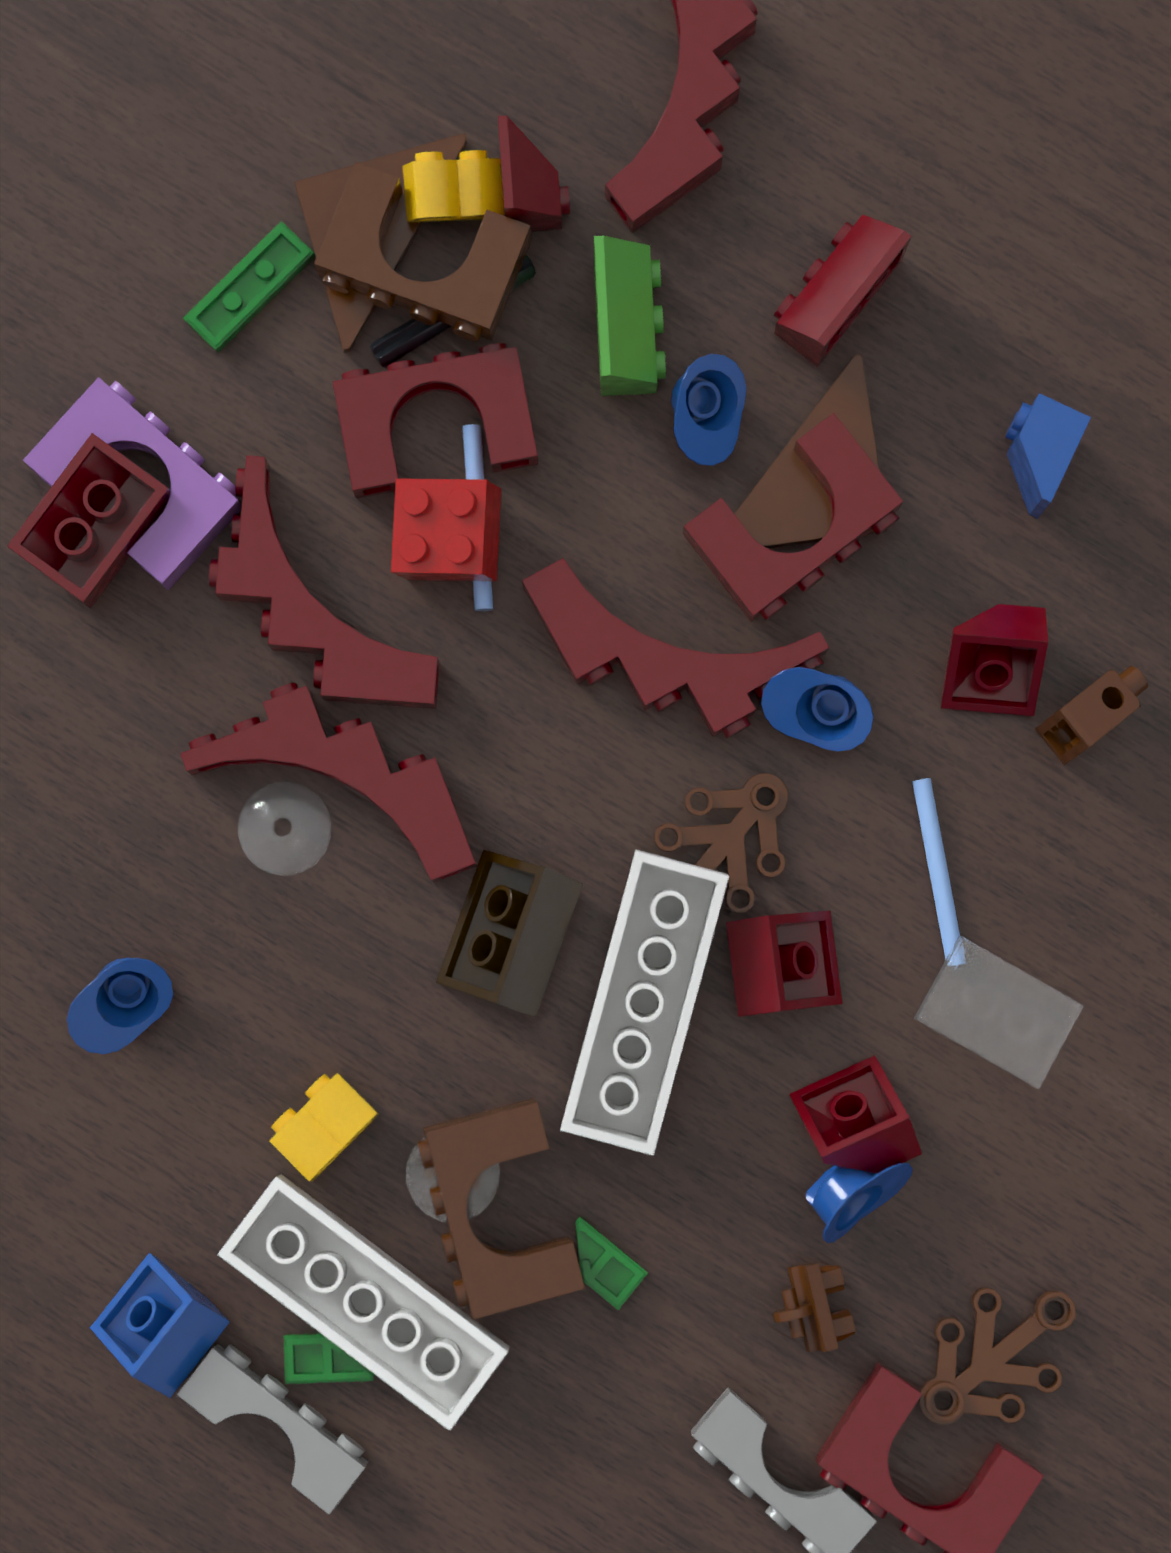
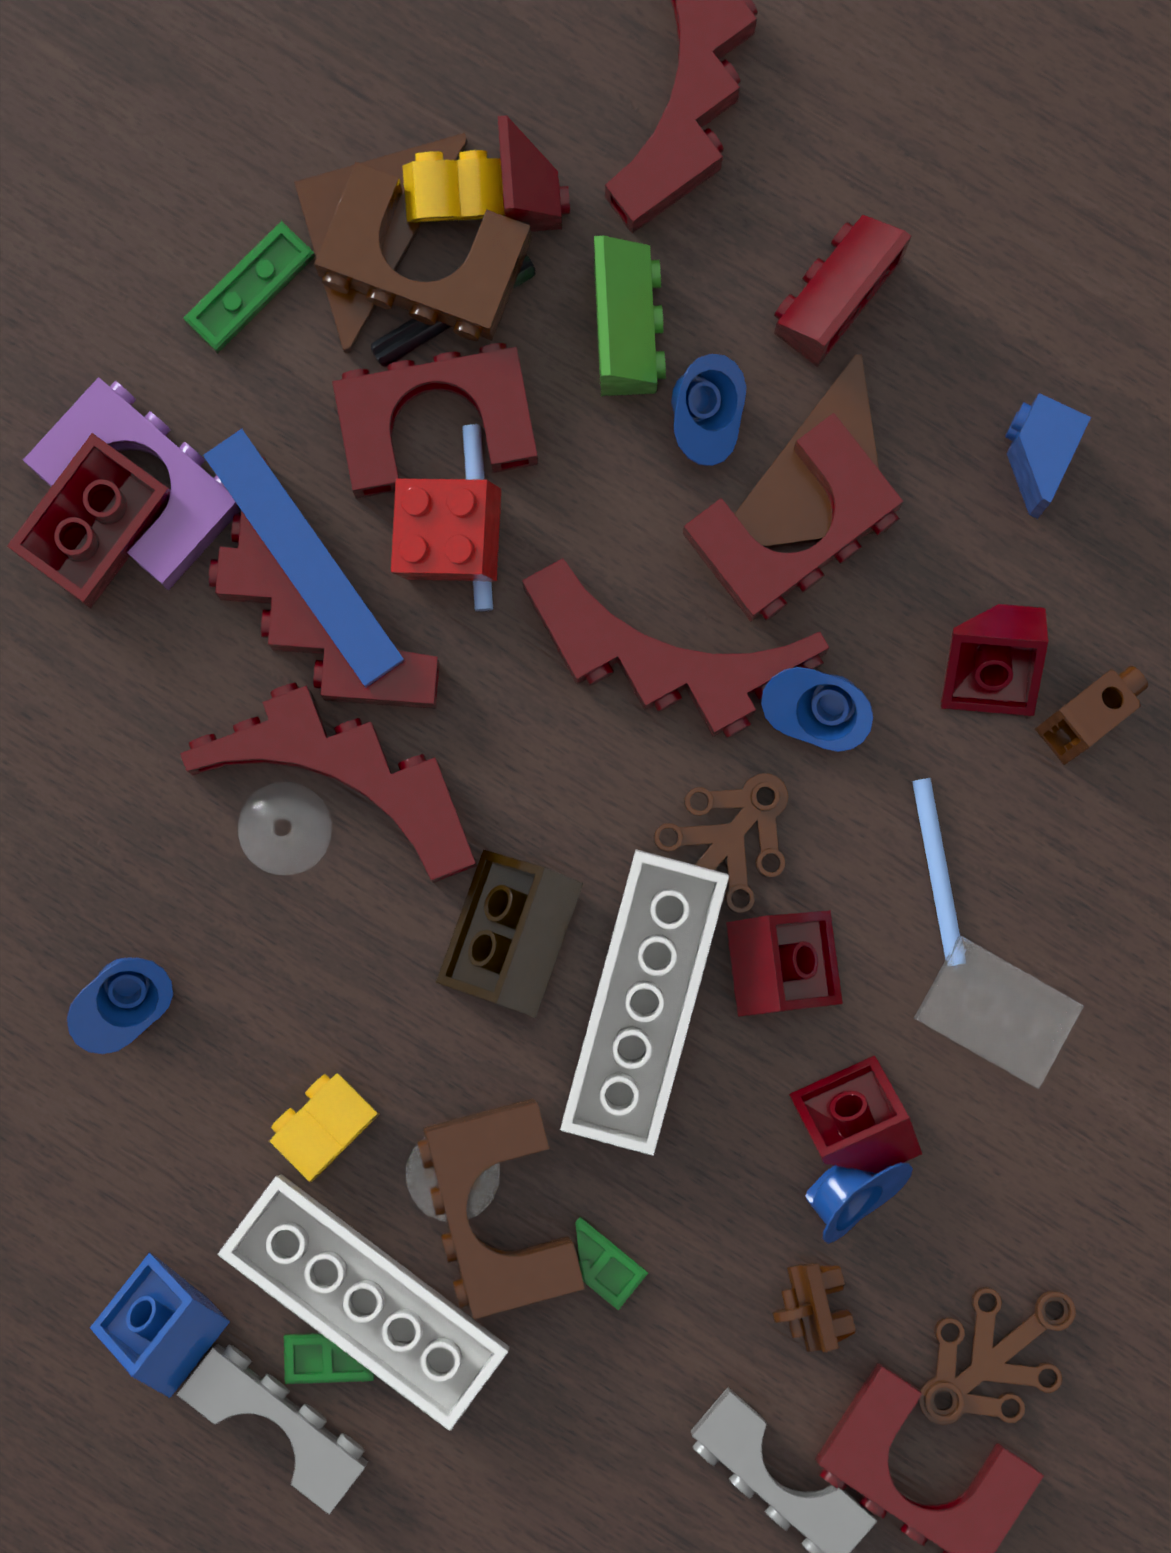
(303, 558): none -> blue tile

